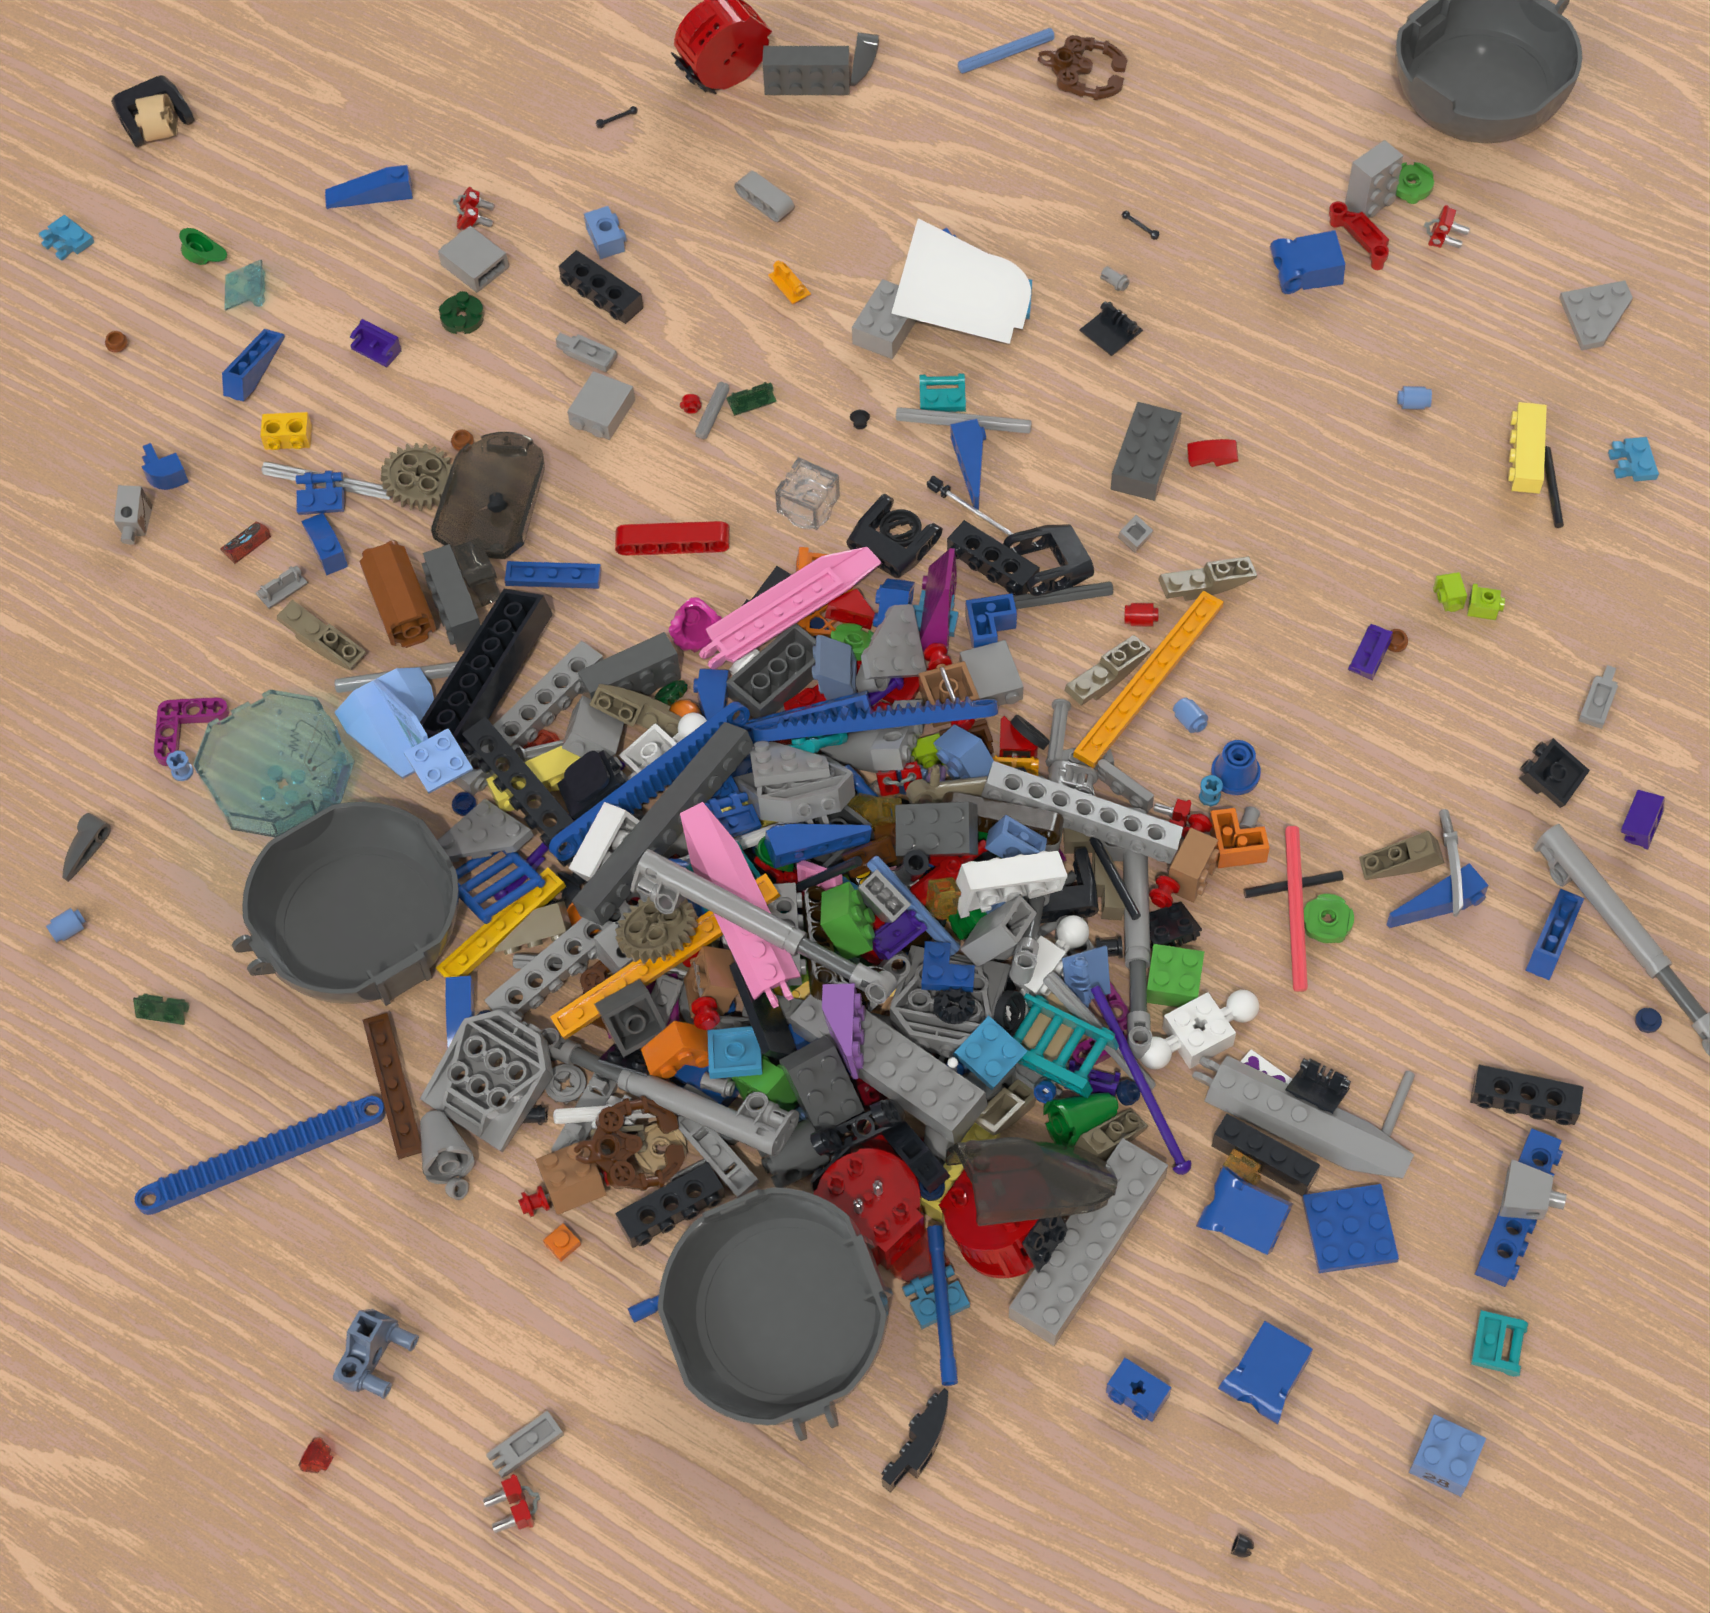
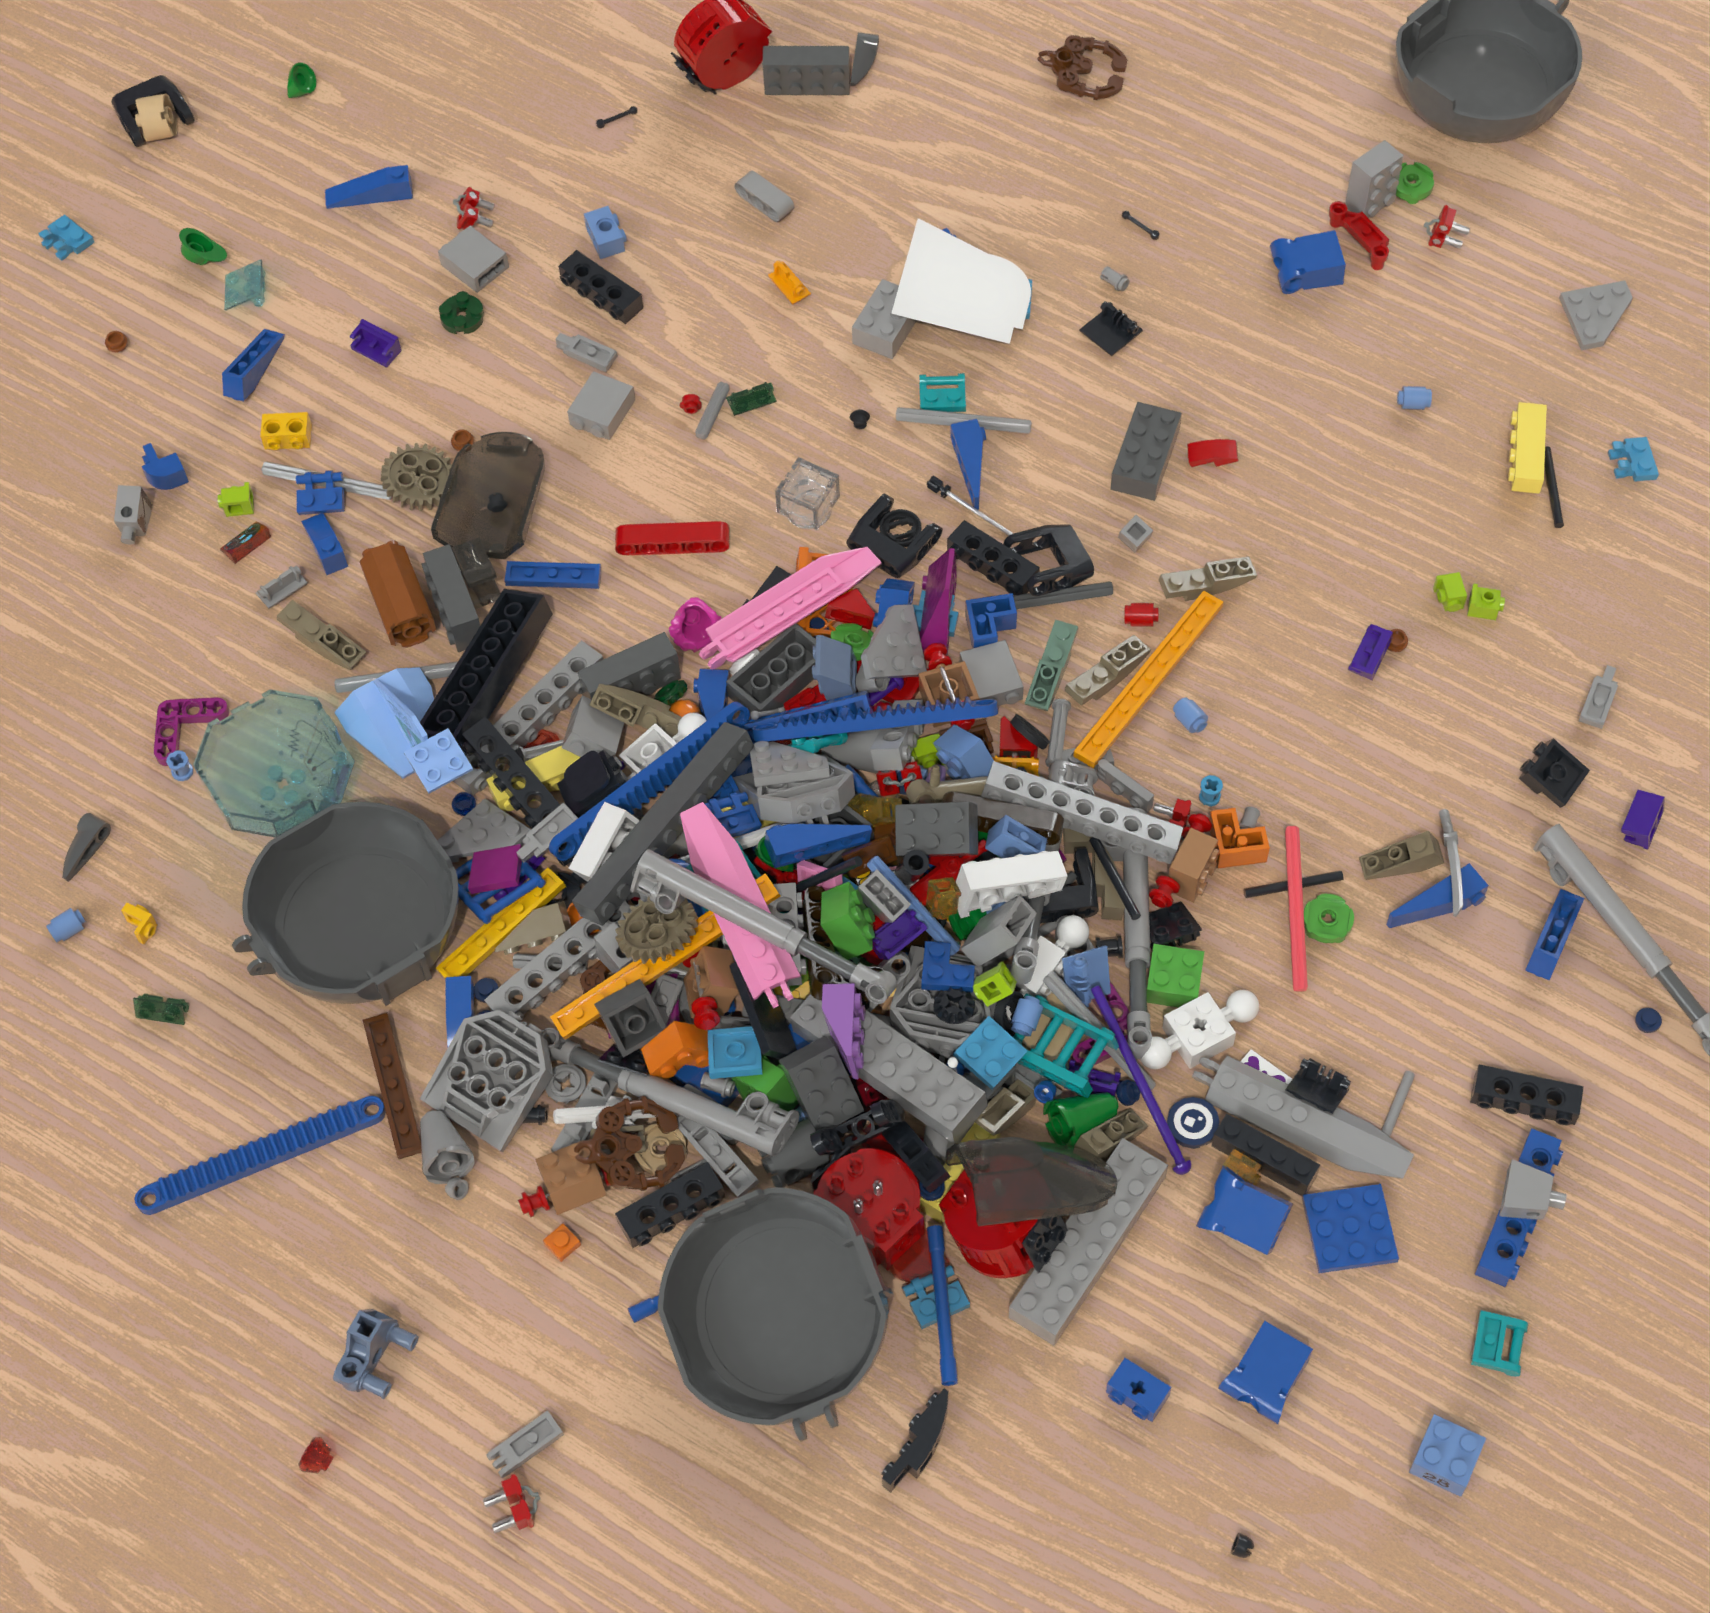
(143, 919): none -> yellow bracket
(237, 500): none -> lime brick
(300, 80): none -> green piece
(484, 988): none -> dark blue plate
(495, 869): none -> magenta tile
(539, 837): none -> light grey hinge
(755, 714): none -> light grey hinge
(1002, 988): none -> lime brick
(1006, 50): medium blue axle -> none
(1026, 1015): none -> medium blue brick
(1052, 666): none -> sand green slope
(1193, 1122): none -> dark blue tile
(1237, 768): blue piece -> none

